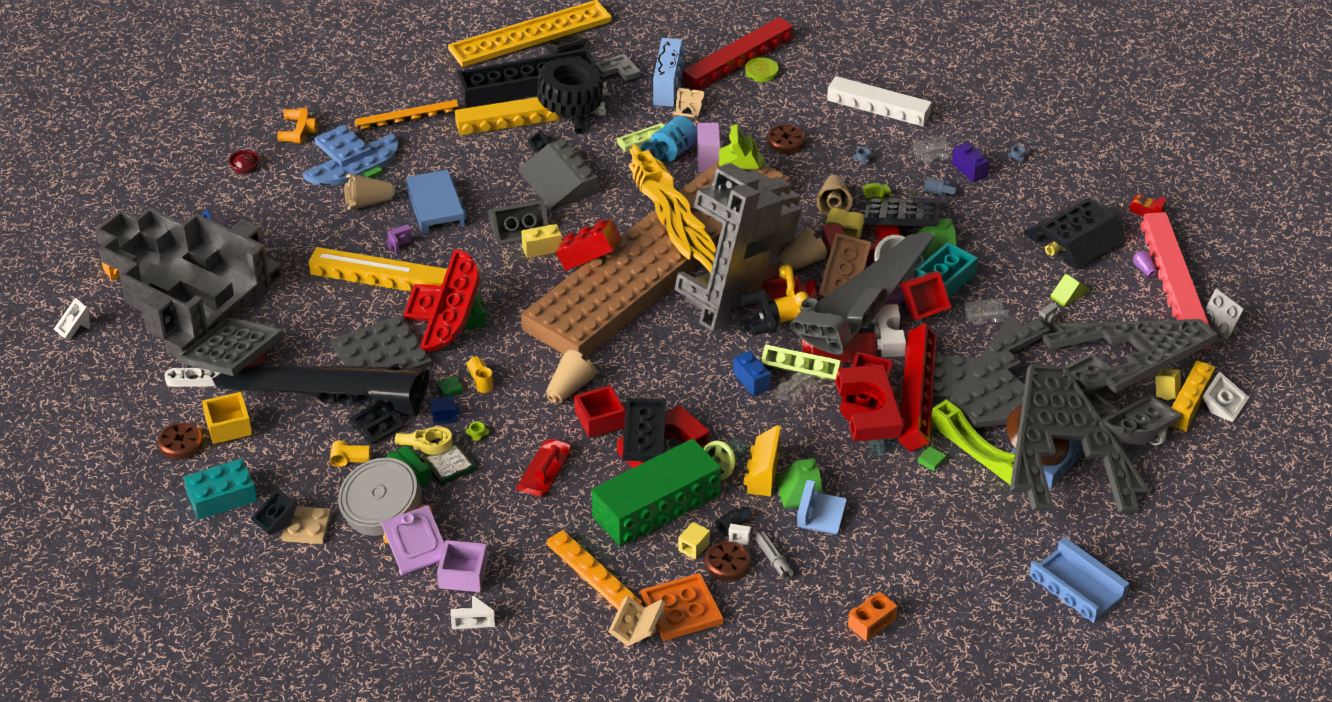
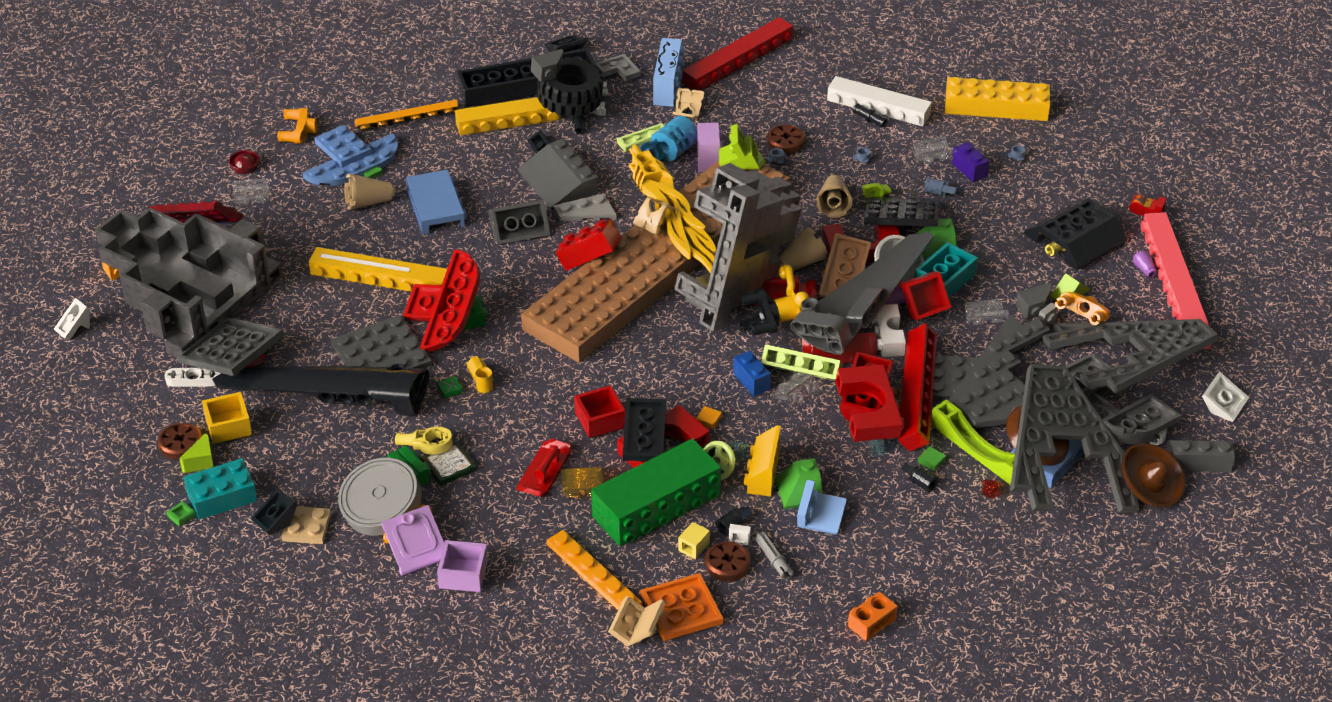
(181, 513): none -> bright green tile
(197, 457): none -> lime slope
(212, 211): none -> dark red plate
(251, 190): none -> clear bracket
(343, 452): yellow piece -> none
(376, 422): black slope -> none
(398, 237): medium lavender bracket -> none
(444, 410): clear blue brick -> none
(476, 617): white slope -> none
(477, 430): lime plate -> none
(529, 33): yellow plate -> none
(541, 240): light yellow brick -> none
(547, 65): none -> dark grey slope
(570, 376): tan cone -> none
(580, 480): none -> clear yellow slope
(590, 207): none -> light grey wing
(651, 220): none -> tan piece
(709, 417): none -> light orange tile
(761, 69): lime tile -> none
(777, 156): none -> sand blue plate
(851, 222): light yellow brick -> none
(870, 115): none -> black pin
(921, 477): none -> black hinge
(991, 488): none -> clear red plate
(997, 98): none -> yellow brick
(1033, 300): none -> dark grey slope
(1075, 302): none -> light orange connector
(1080, 580): medium blue panel -> none
(1153, 475): none -> reddish brown hat
(1168, 383): light yellow brick -> none
(1191, 393): yellow brick -> none
(1203, 455): none -> dark grey slope
(1223, 314): light grey hinge -> none

